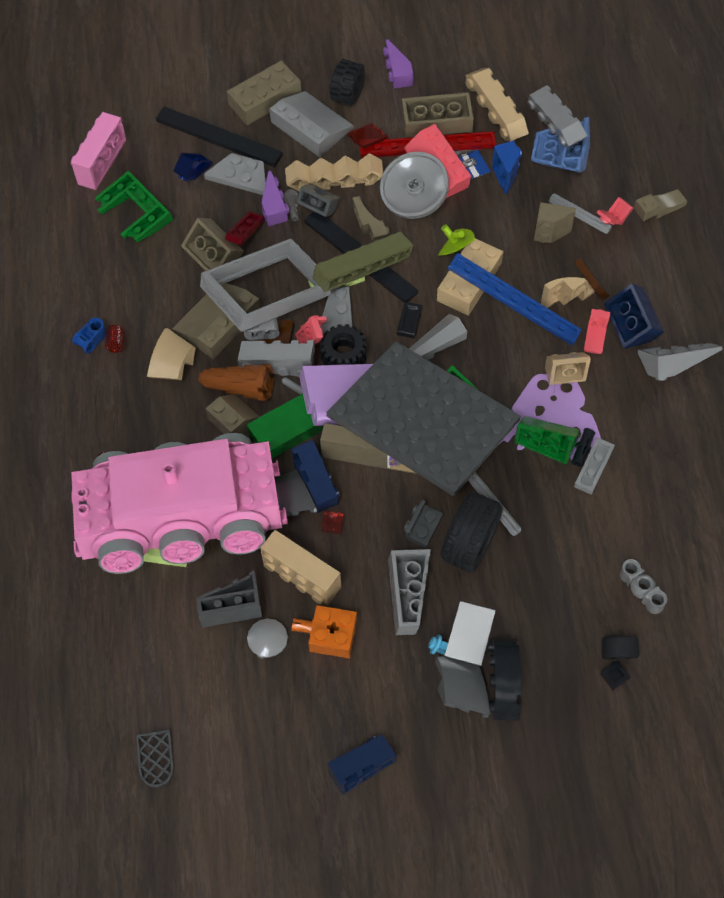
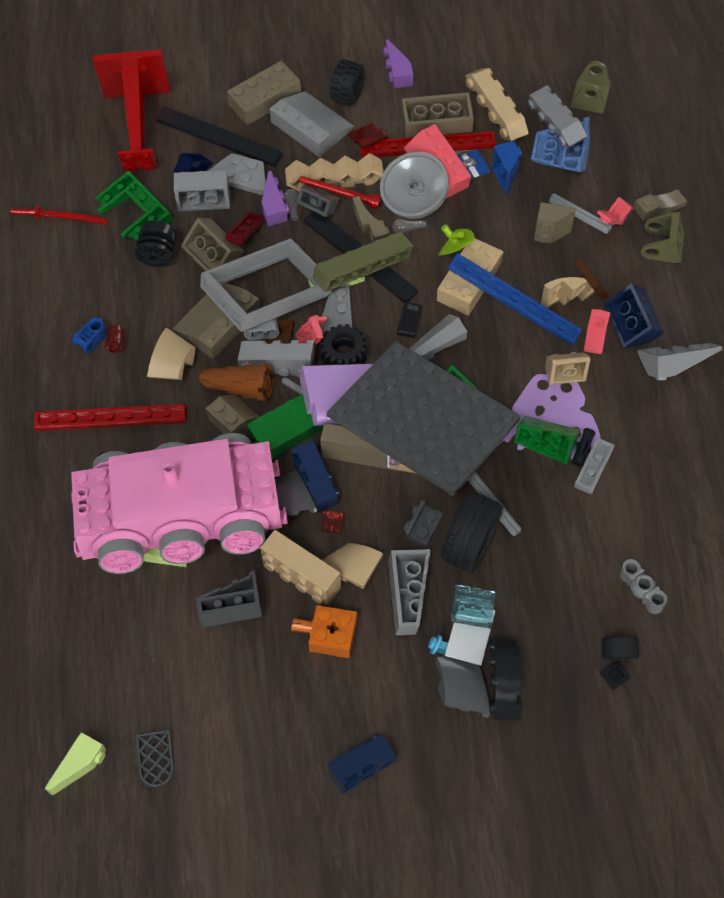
(37, 212): none -> red sword
(79, 761): none -> yellowish green slope
(98, 150): bright pink brick -> none
(110, 417): none -> red tile
(132, 77): none -> red piece
(155, 243): none -> black wheel
(202, 190): none -> light grey brick
(267, 638): light grey dish -> none
(354, 563): none -> tan slope
(372, 200): none -> red piece
(405, 226): none -> clear piece
(473, 606): none -> clear light blue slope
(592, 83): none -> olive hose
(669, 249): none -> olive hose

